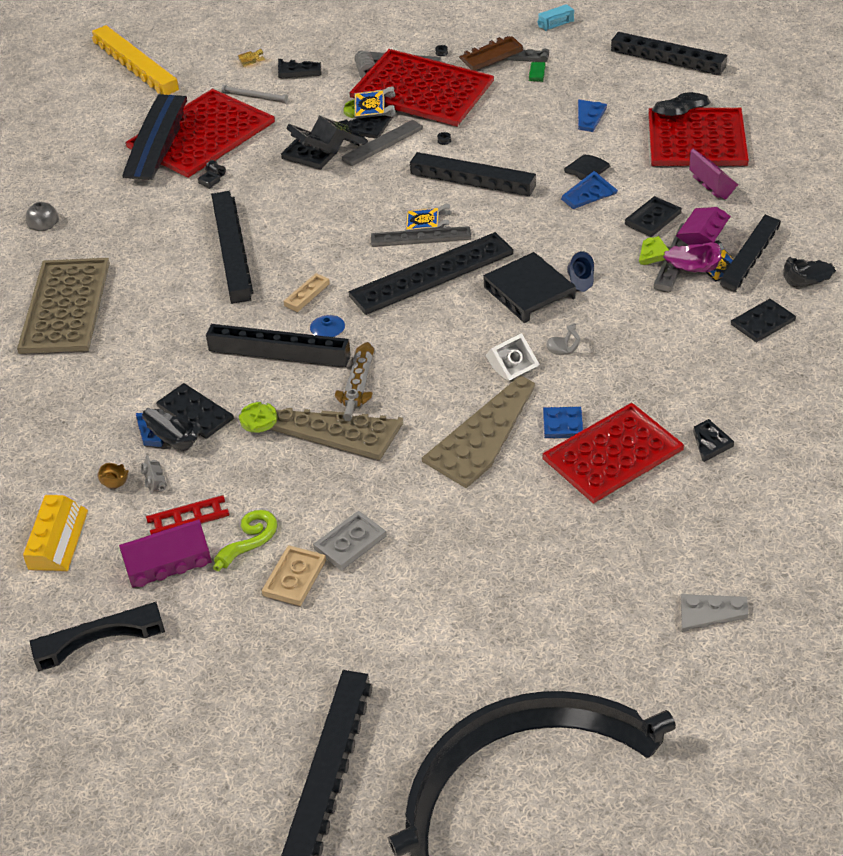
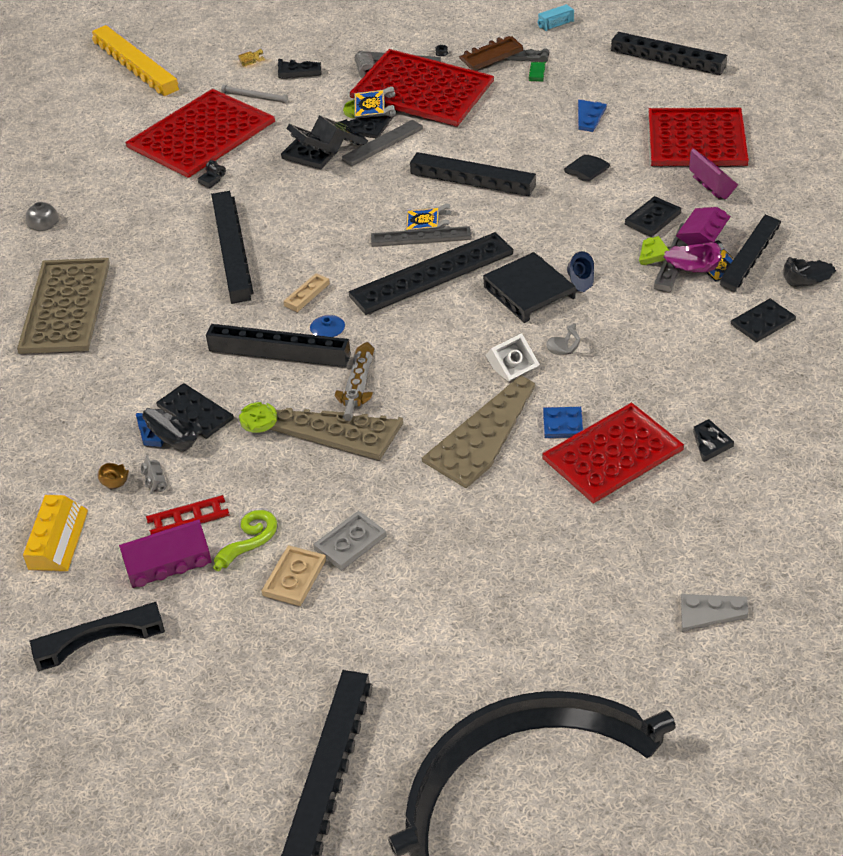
(155, 137): black slope -> none
(444, 138): black bush -> none
(588, 191): blue wing -> none
(681, 104): black plate -> none

